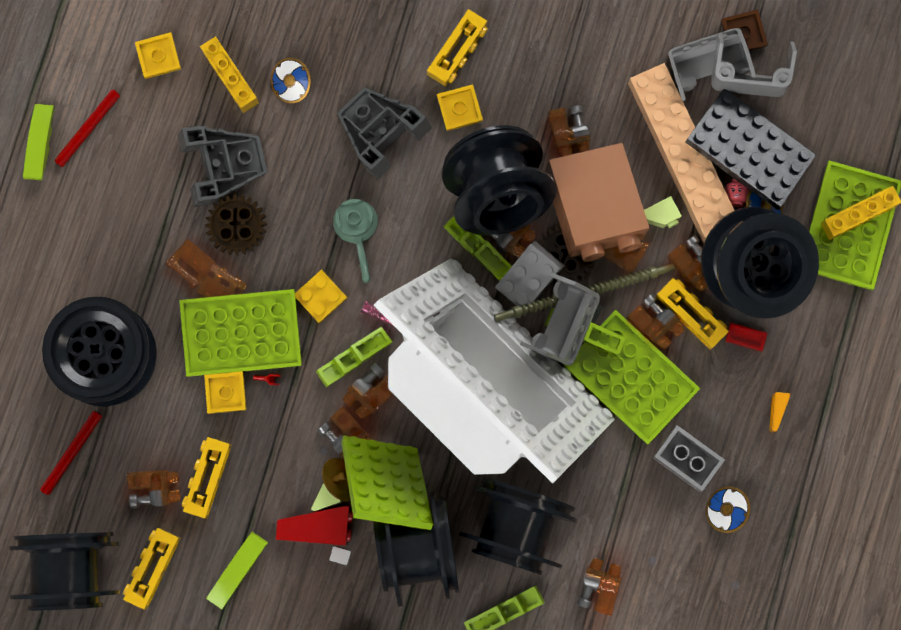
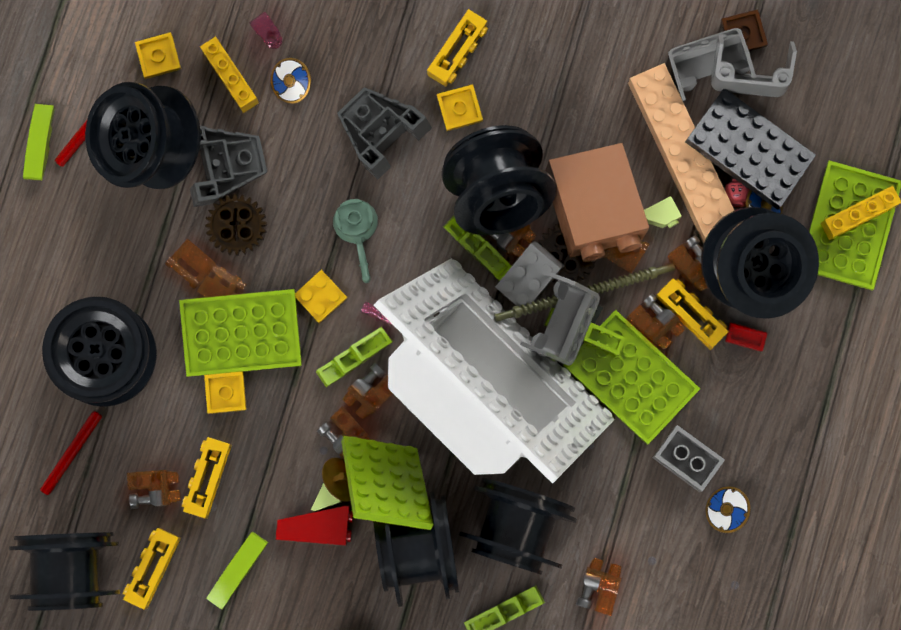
(143, 136): none -> black wheel
(265, 29): none -> clear pink piece
(269, 379): red hand -> none
(340, 555): white sticker -> none
(569, 137): clear orange hips -> none
(778, 405): light orange slope -> none

